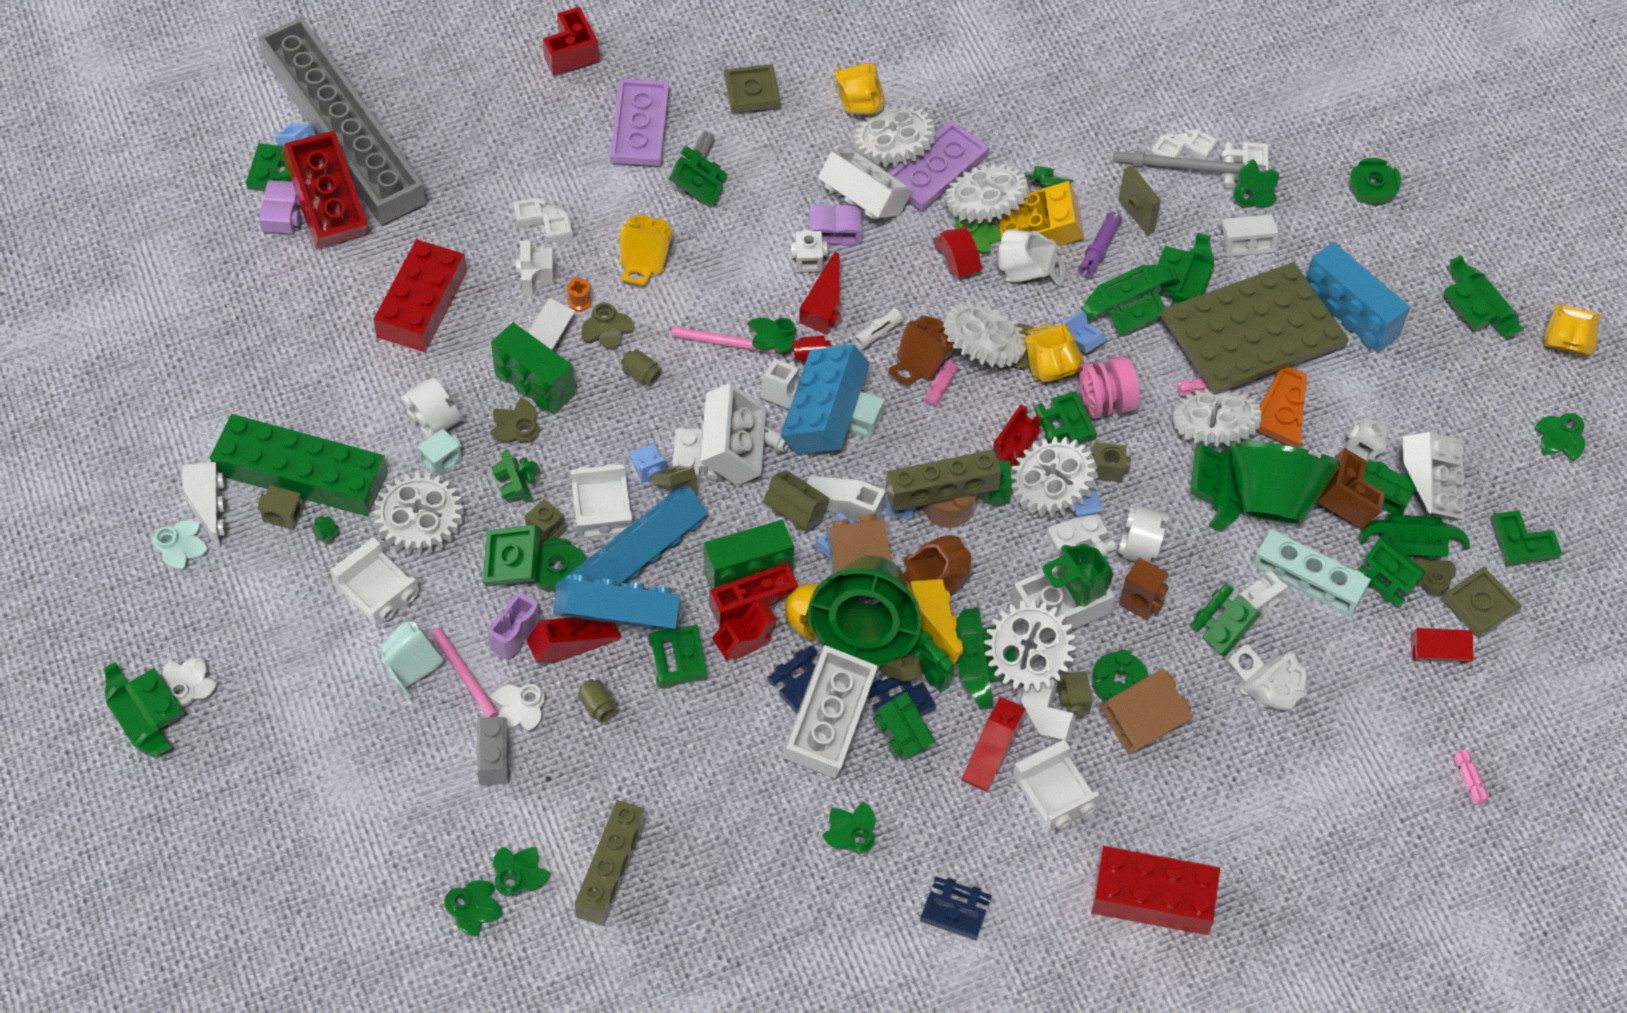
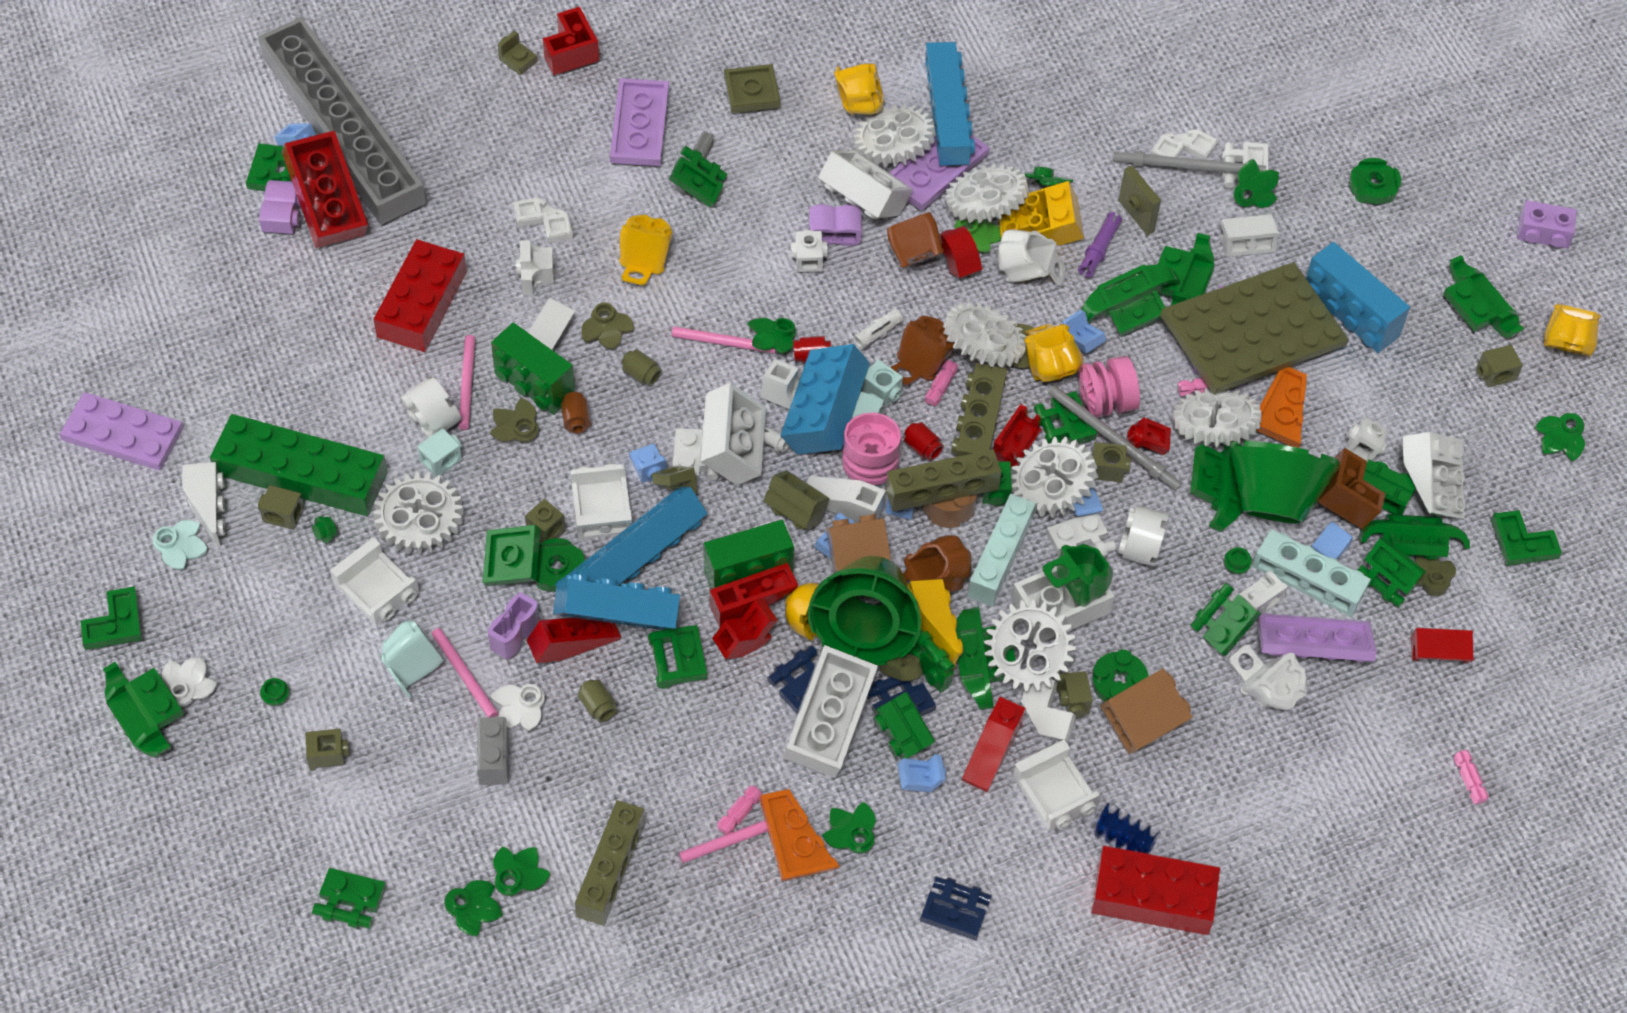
(119, 626): none -> green plate
(121, 431): none -> lavender plate
(274, 691): none -> green plate
(325, 748): none -> olive brick
(350, 890): none -> green plate
(466, 384): none -> bright pink bar
(510, 468): green hips -> none
(516, 54): none -> olive bracket
(575, 412): none -> dark orange brick
(578, 294): orange bush -> none
(723, 841): none -> bright pink bar
(739, 810): none -> bright pink axle
(793, 839): none -> orange wing
(822, 303): red slope -> none
(871, 447): none -> bright pink wheel
(881, 374): none -> light aqua brick
(915, 239): none -> dark orange piece
(921, 774): none -> light blue bracket
(923, 441): none -> red brick
(948, 103): none -> dark azure brick
(990, 382): none -> olive brick
(1001, 550): none -> light aqua brick
(1124, 832): none -> clear blue piece
(1144, 589): dark orange brick -> none
(1150, 435): none -> red bracket
(1156, 470): none -> light grey bar
(1238, 560): none -> green plate
(1316, 637): none -> lavender plate
(1332, 541): none -> light blue slope
(1481, 602): olive plate -> none
(1499, 366): none -> olive brick
(1547, 224): none -> lavender brick

